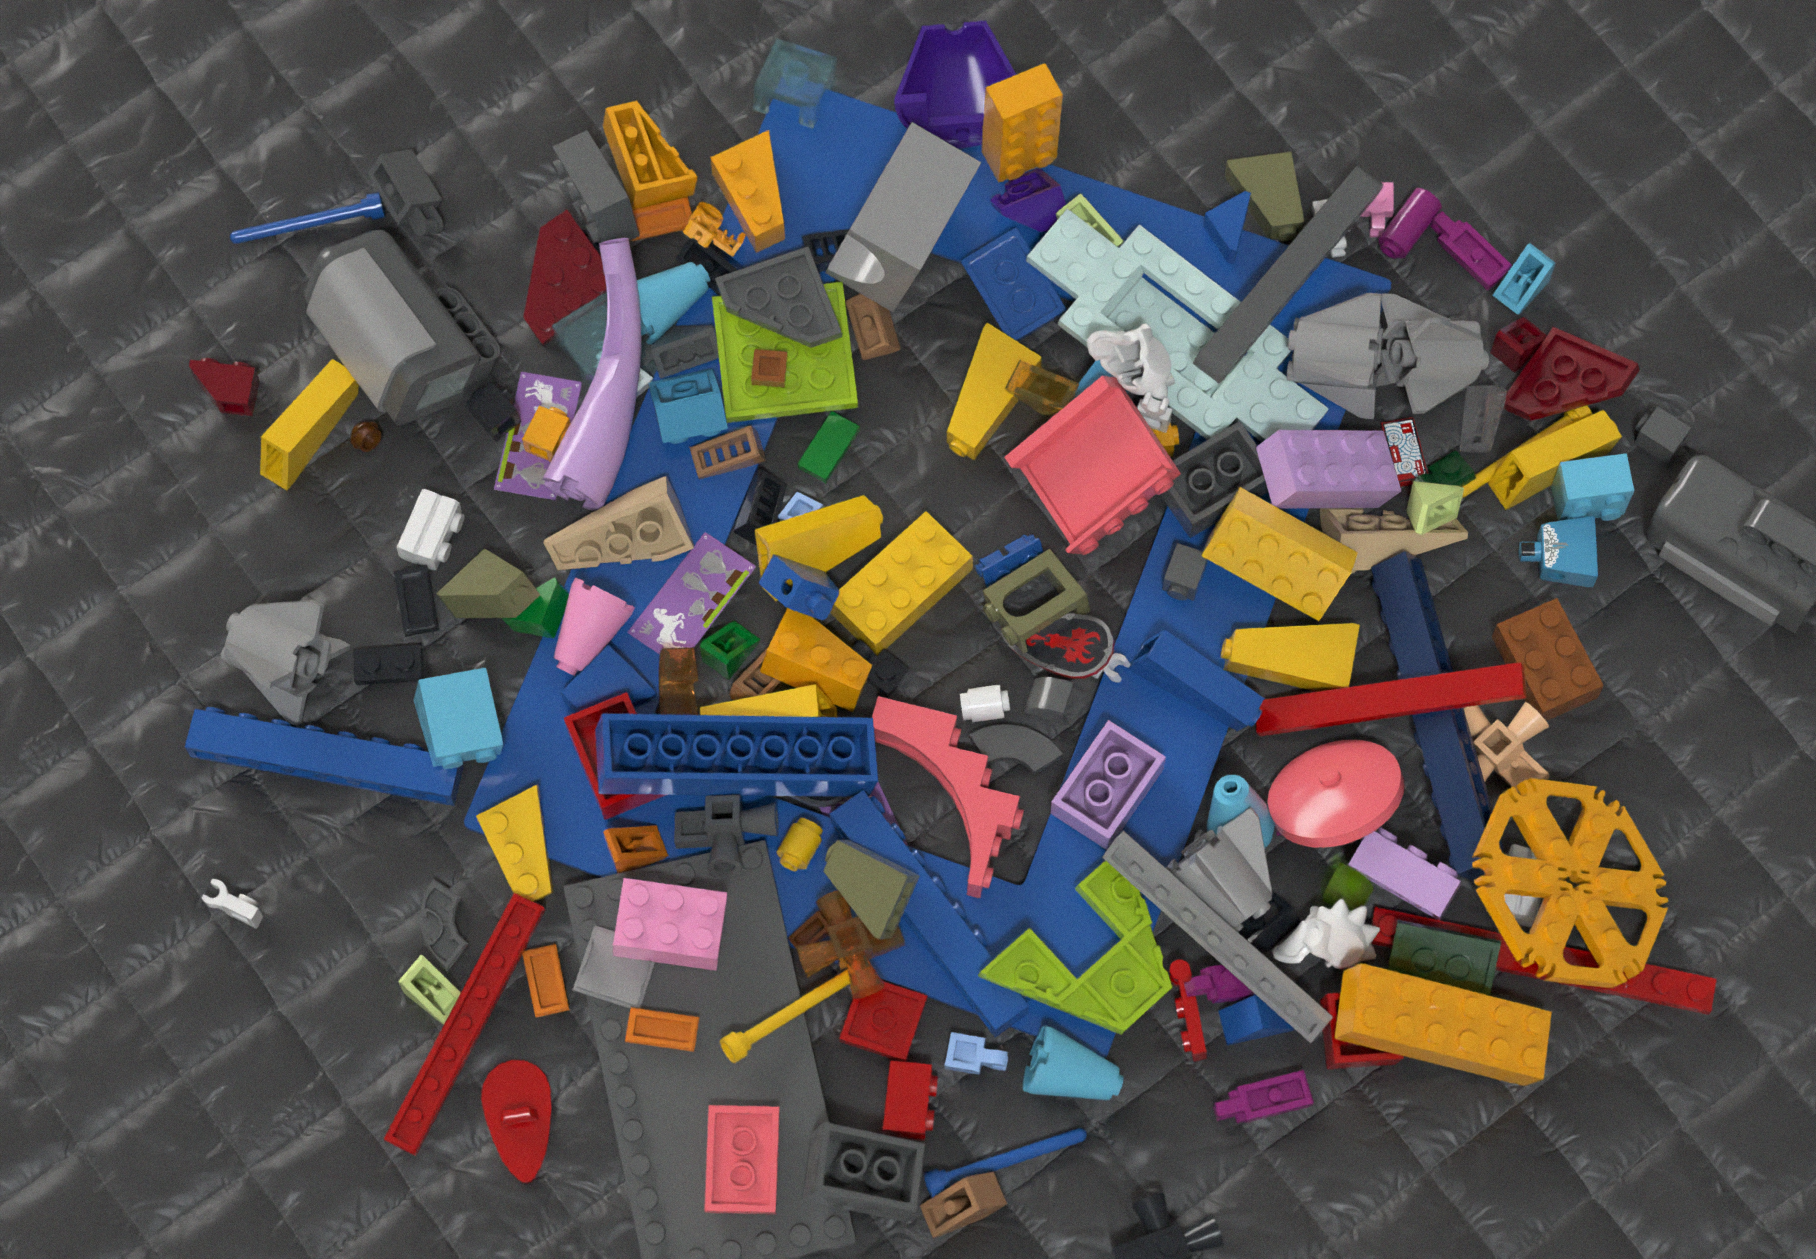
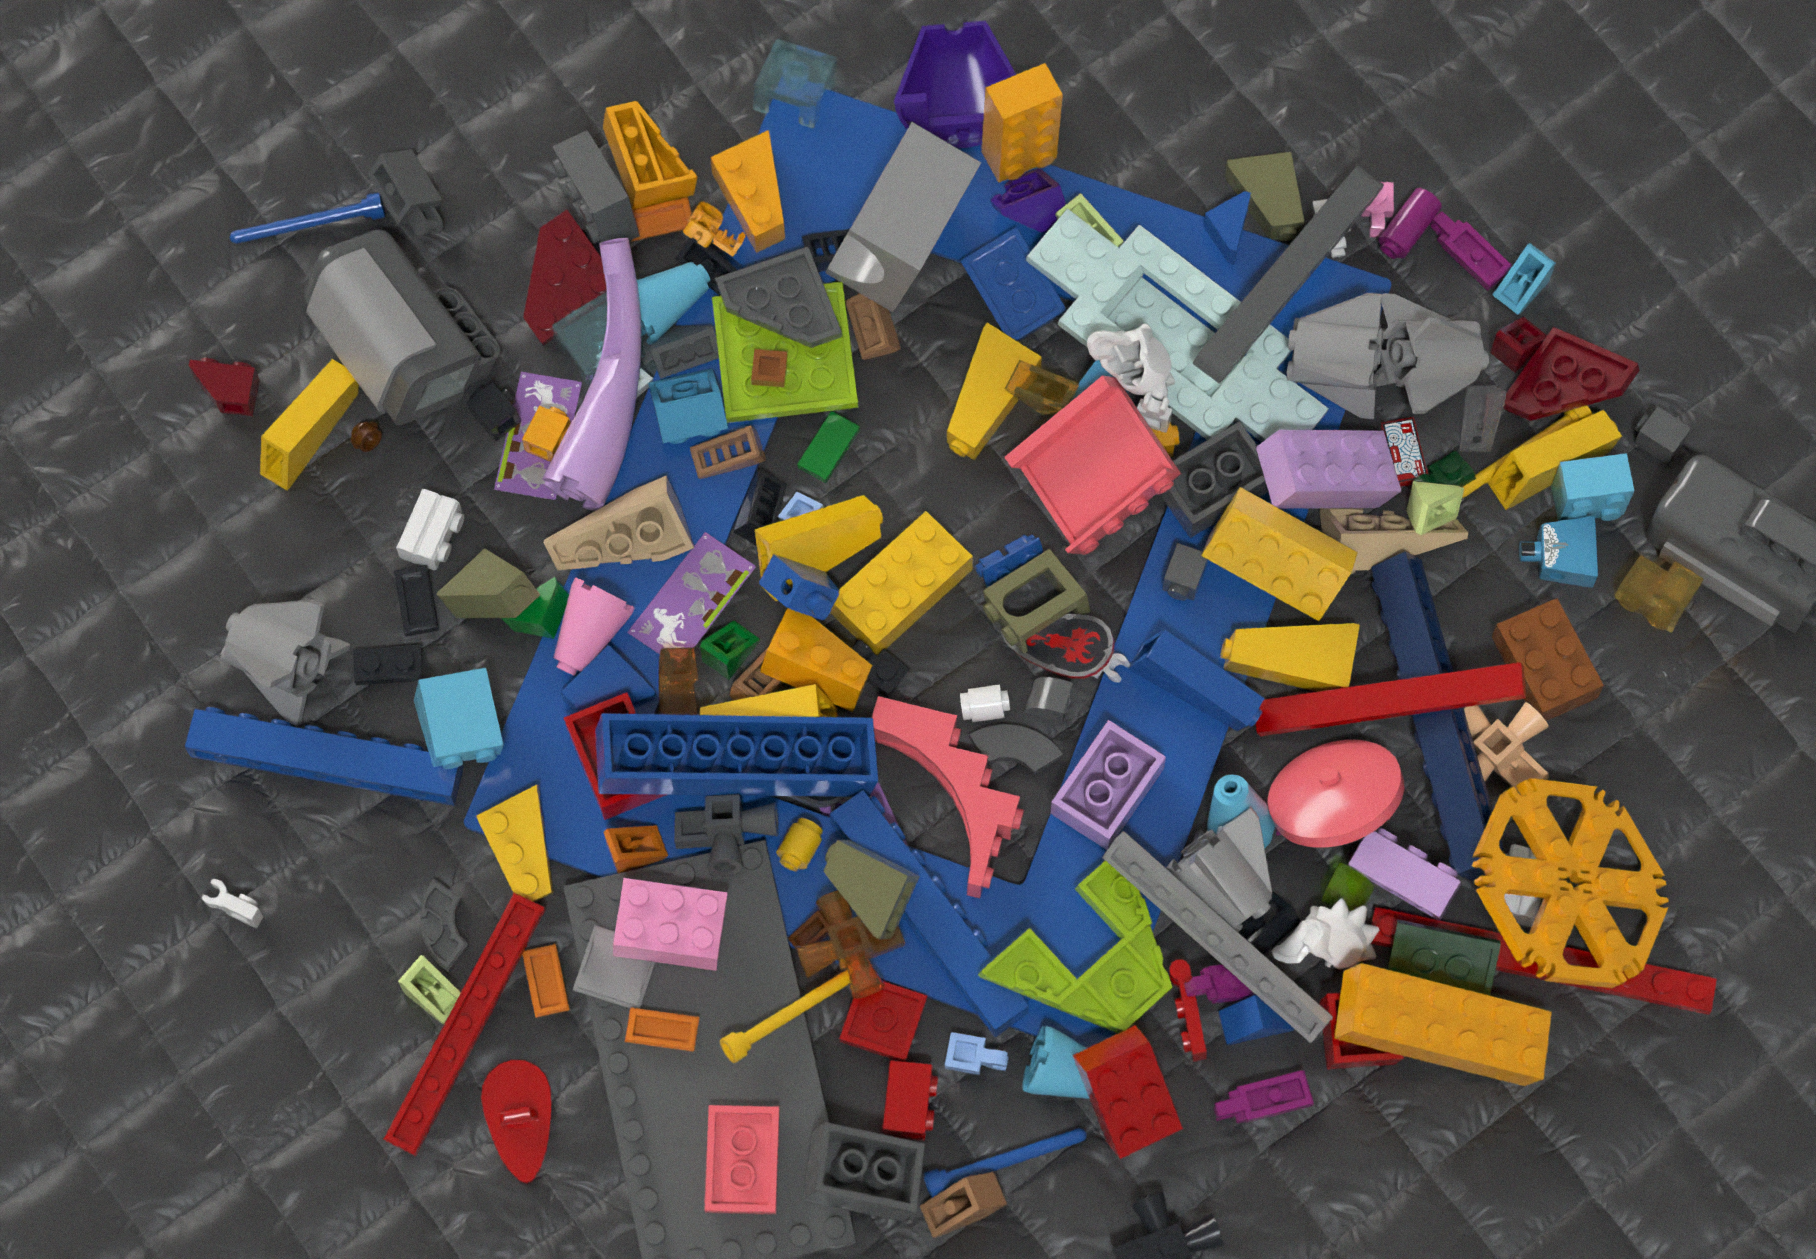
(1127, 1092): none -> red brick
(1658, 593): none -> clear yellow brick

